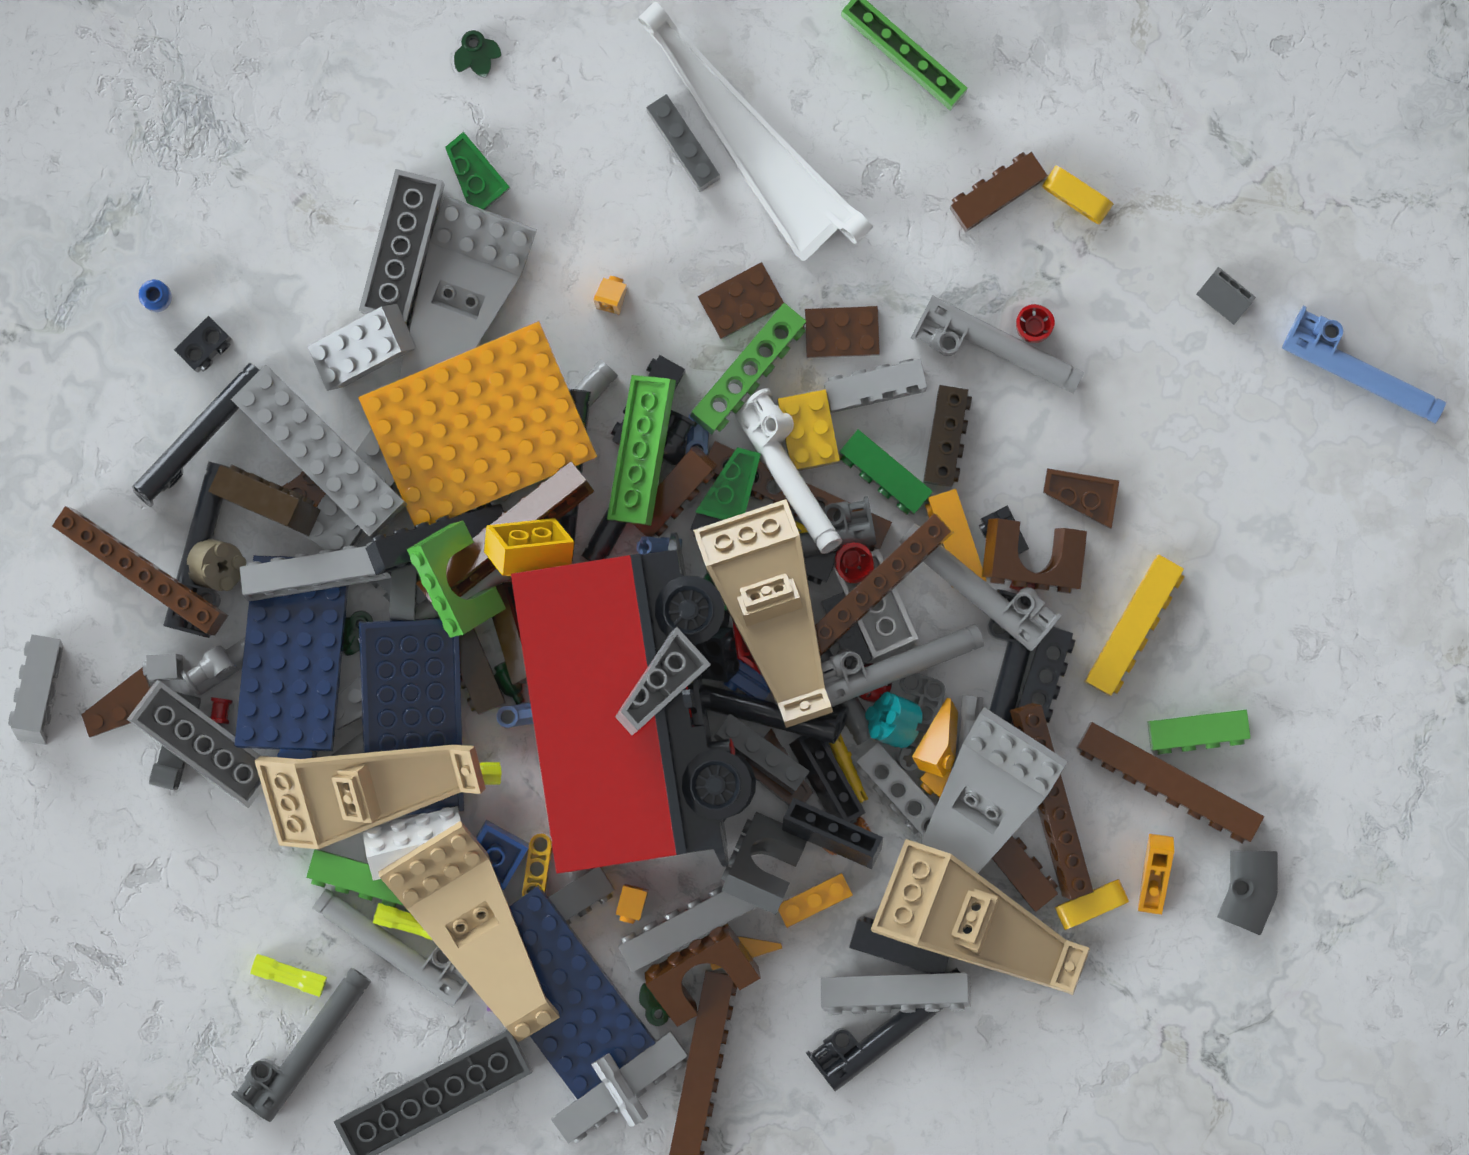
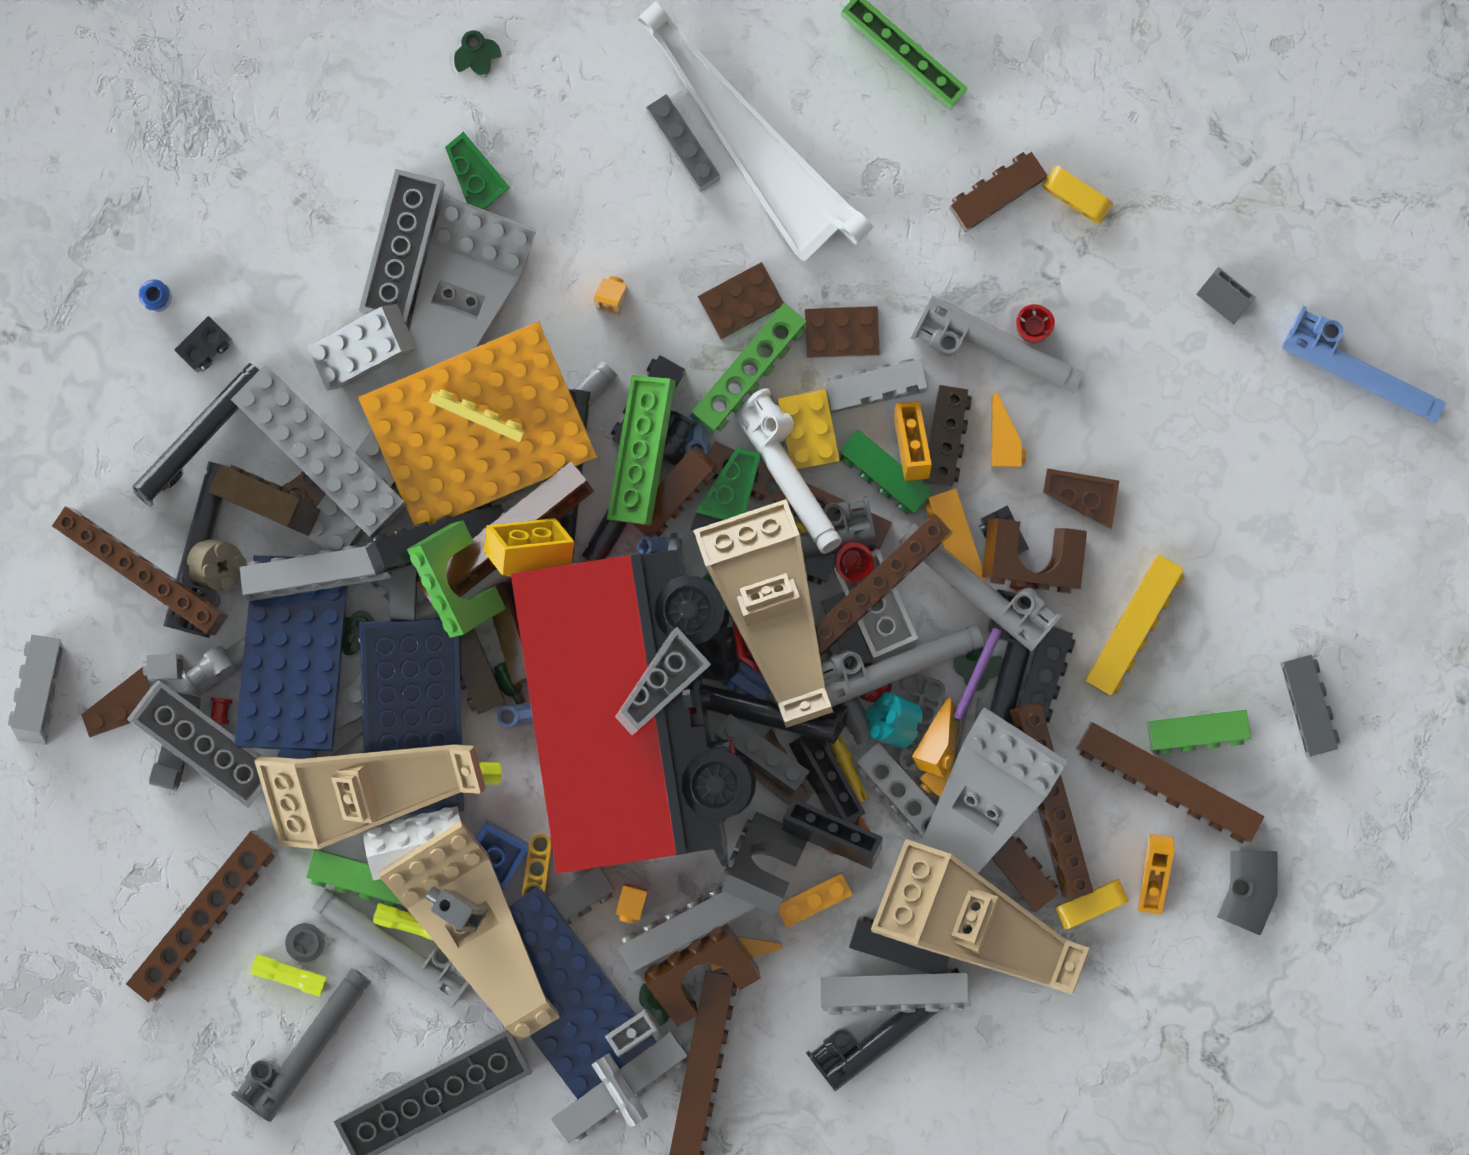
(141, 980): none -> reddish brown brick
(297, 951): none -> dark grey gear
(456, 909): none -> dark grey torso
(468, 410): none -> light yellow plate
(632, 1032): none -> light grey brick
(912, 441): none -> light orange brick
(965, 667): none -> dark green plate
(977, 674): none -> medium lavender bar
(1005, 441): none -> light orange slope
(1309, 705): none -> dark grey brick

